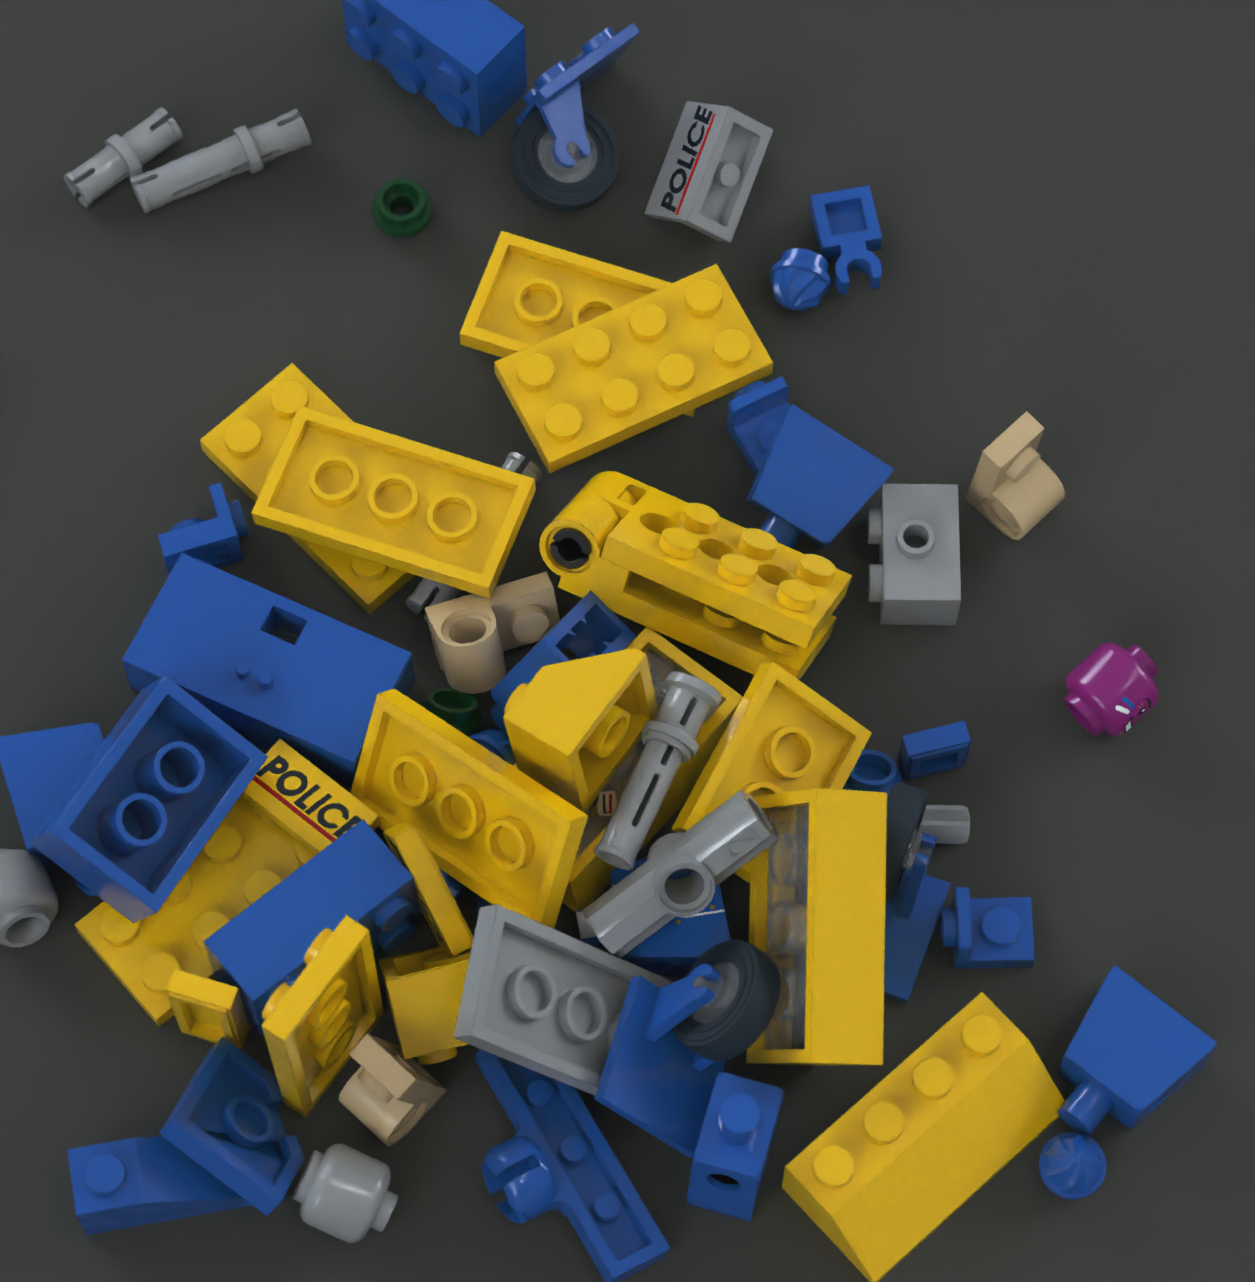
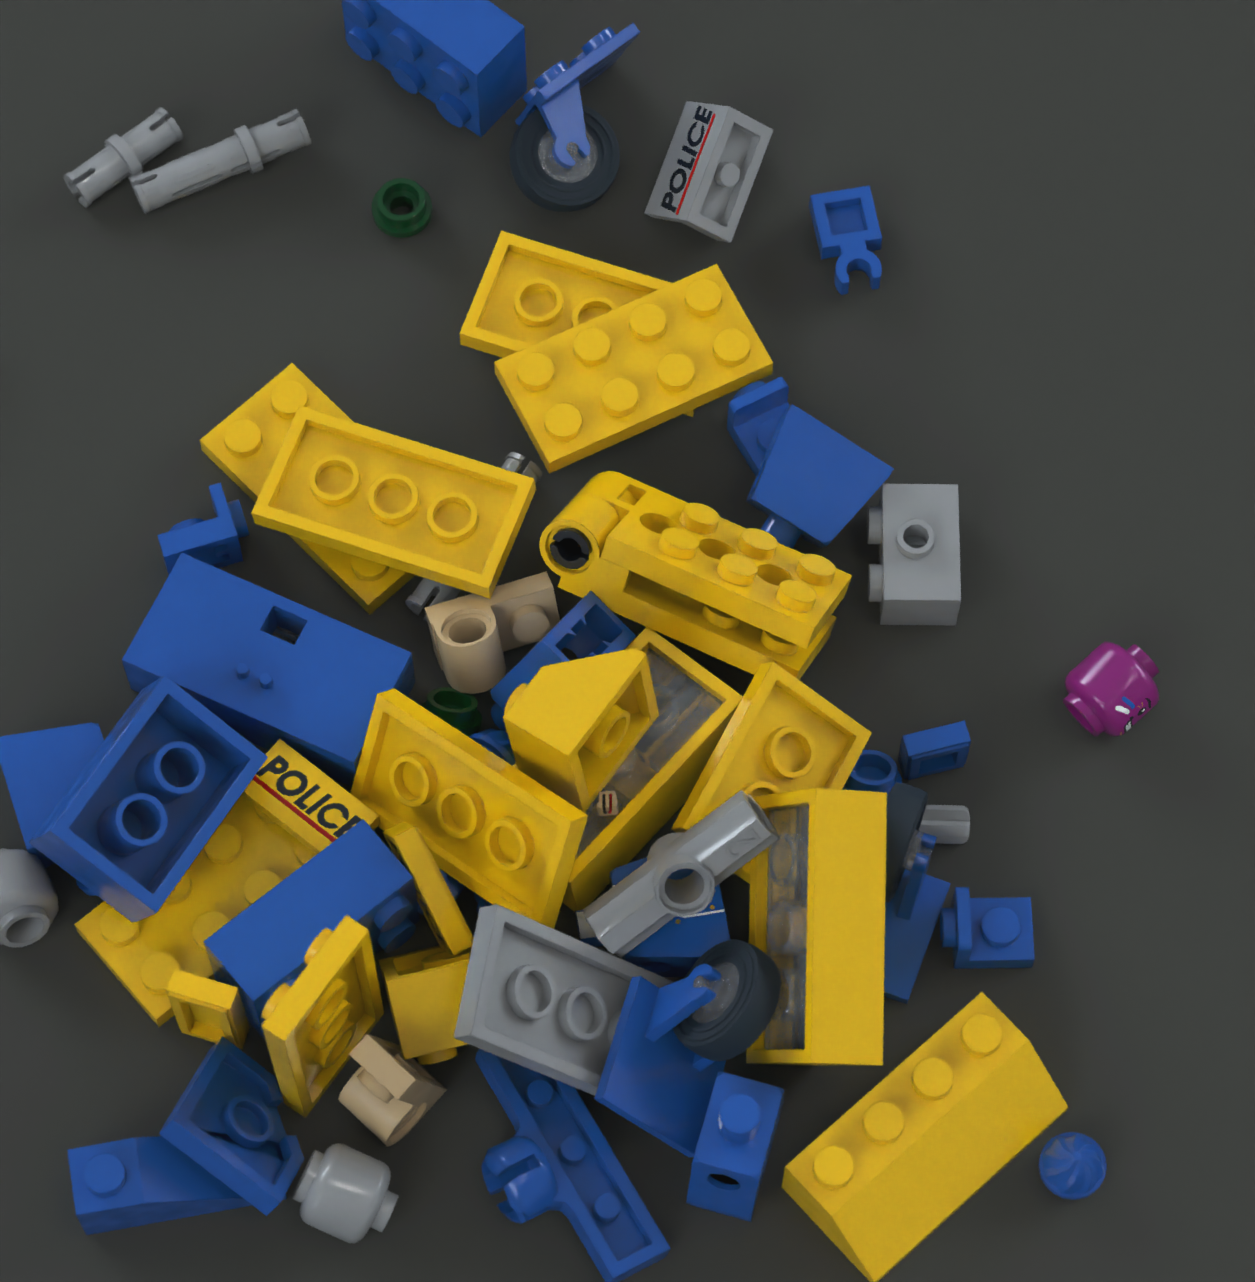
(668, 743): light grey pin -> none
(800, 279): blue plate -> none
(1012, 481): tan plate -> none
(1128, 1056): blue torso -> none

